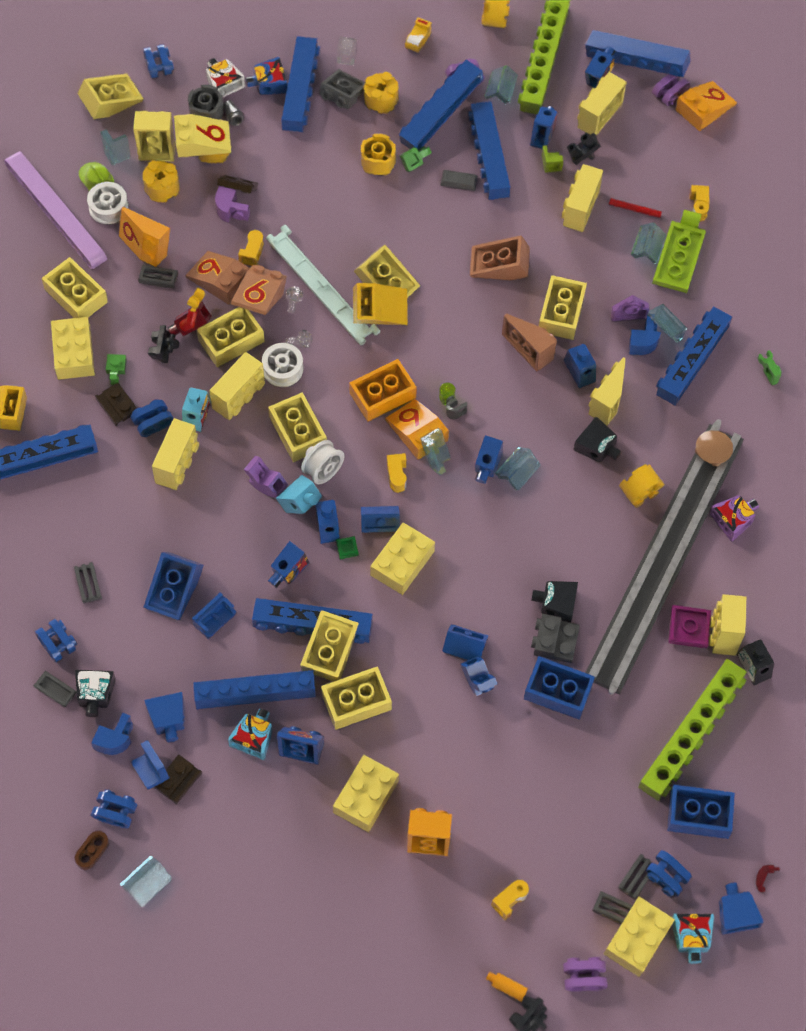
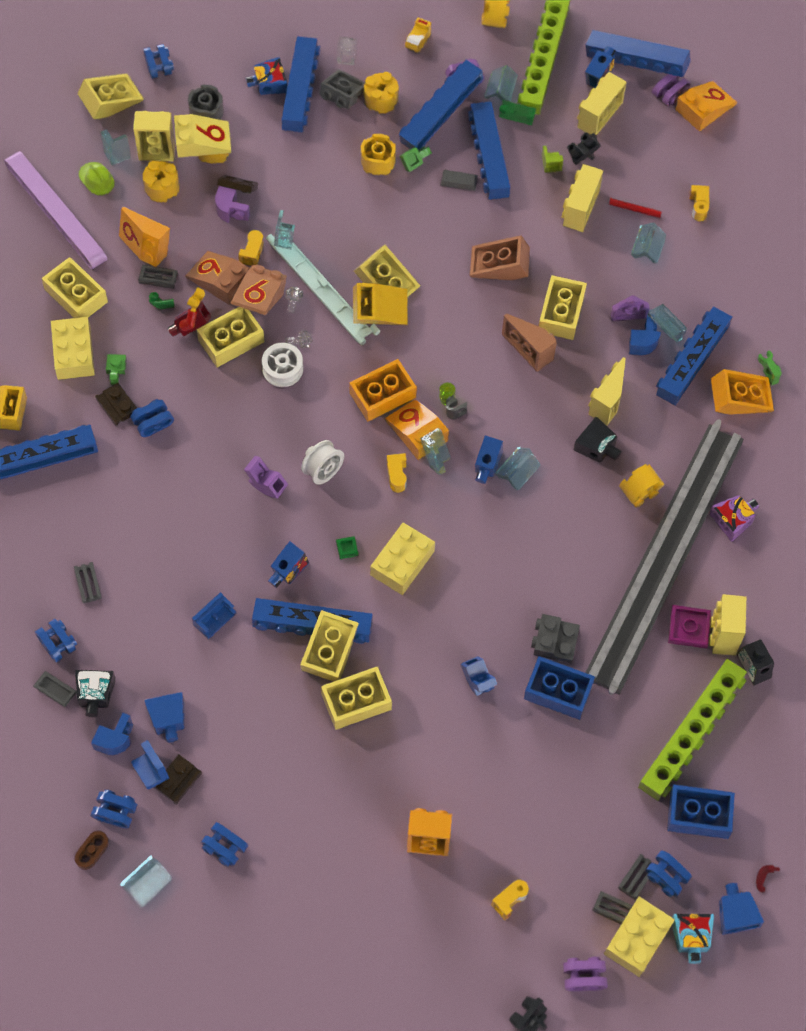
(106, 202): white wheel -> none
(160, 304): none -> green arm
(165, 344): black hips -> none
(172, 585): blue slope -> none
(175, 454): light yellow brick -> none
(198, 404): medium azure torso -> none
(224, 76): torso -> none
(226, 856): none -> blue brick
(233, 113): flat silver cone -> none
(237, 386): light yellow brick -> none
(252, 734): torso -> none
(254, 689): blue brick -> none
(284, 233): none -> clear light blue panel
(296, 425): light yellow brick -> none
(299, 496): medium azure torso -> none
(300, 745): blue slope -> none
(327, 517): blue torso -> none
(366, 793): light yellow brick -> none
(380, 519): blue panel -> none
(464, 642): blue panel -> none
(507, 986): light orange cylinder -> none
(517, 112): none -> green hinge
(546, 120): blue torso -> none
(557, 599): black torso -> none
(579, 362): blue torso -> none
(679, 261): lime hinge -> none
(714, 447): medium nougat dish -> none
(741, 393): none -> light orange slope

